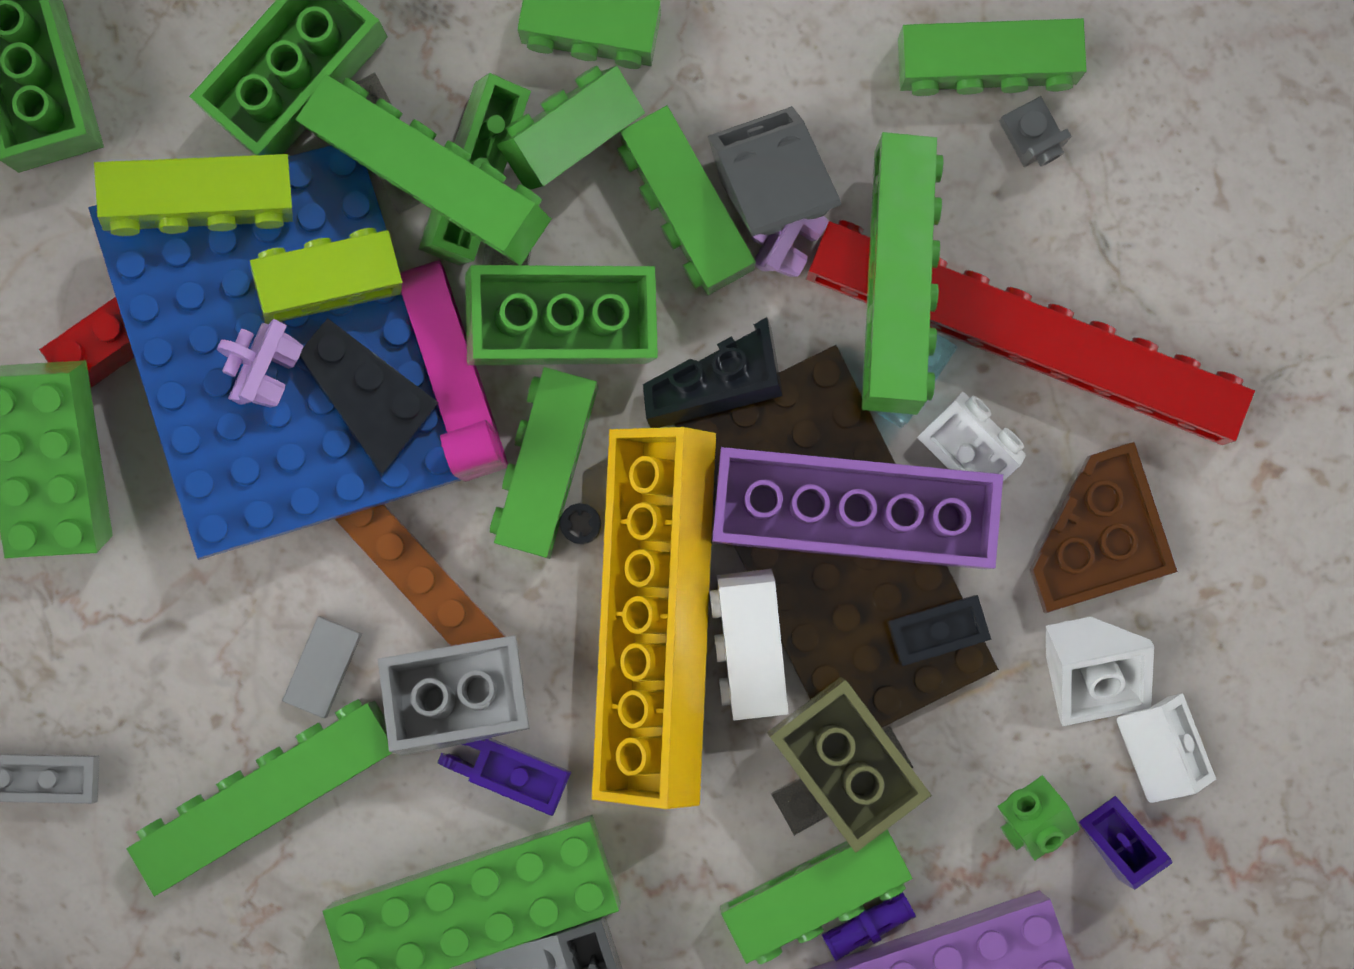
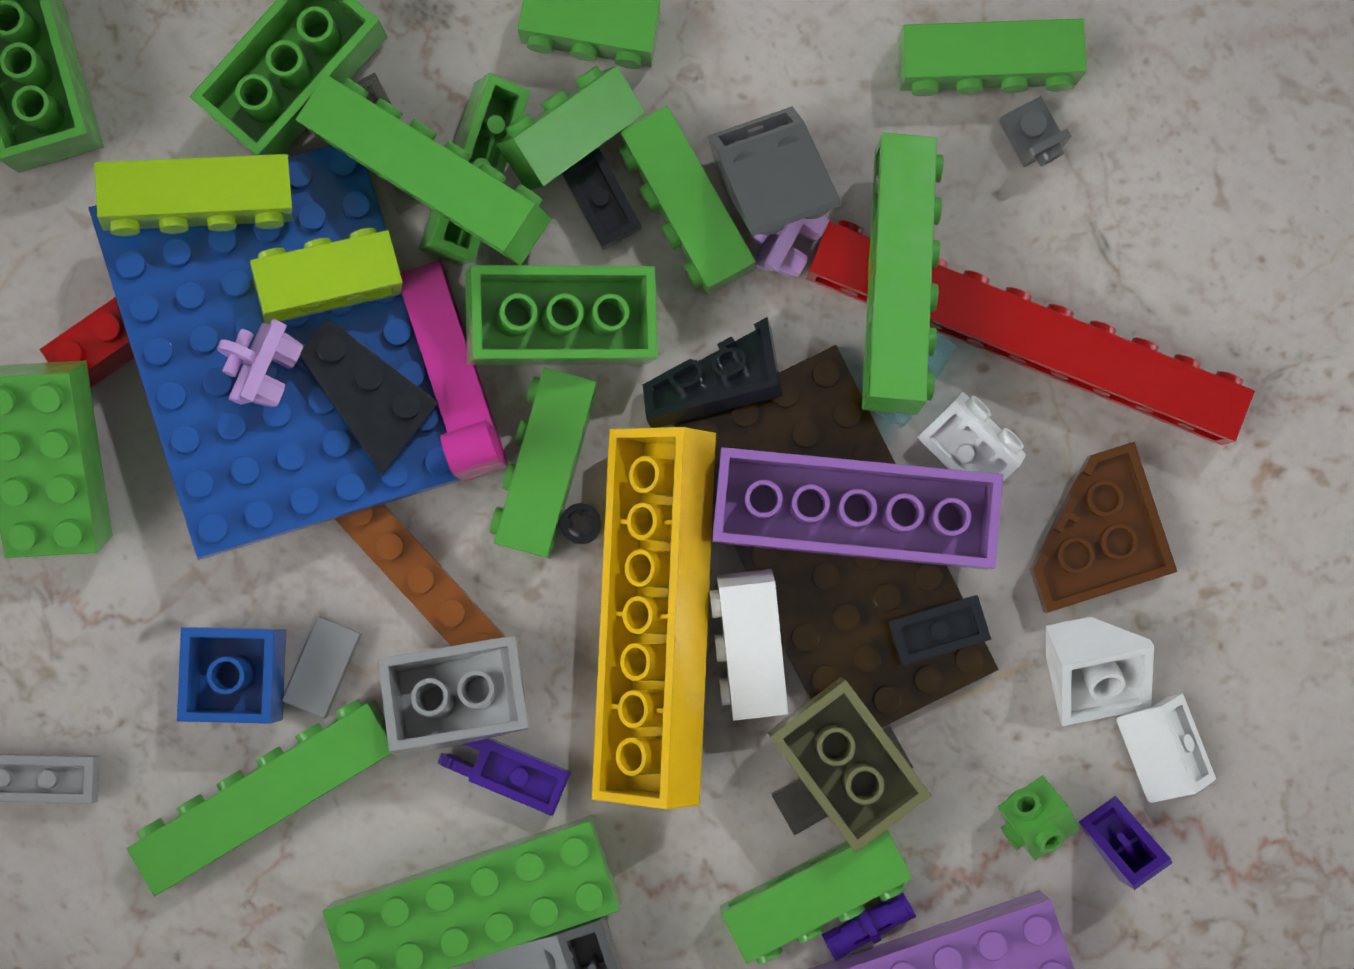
(231, 675): none -> blue brick
(601, 199): none -> black plate

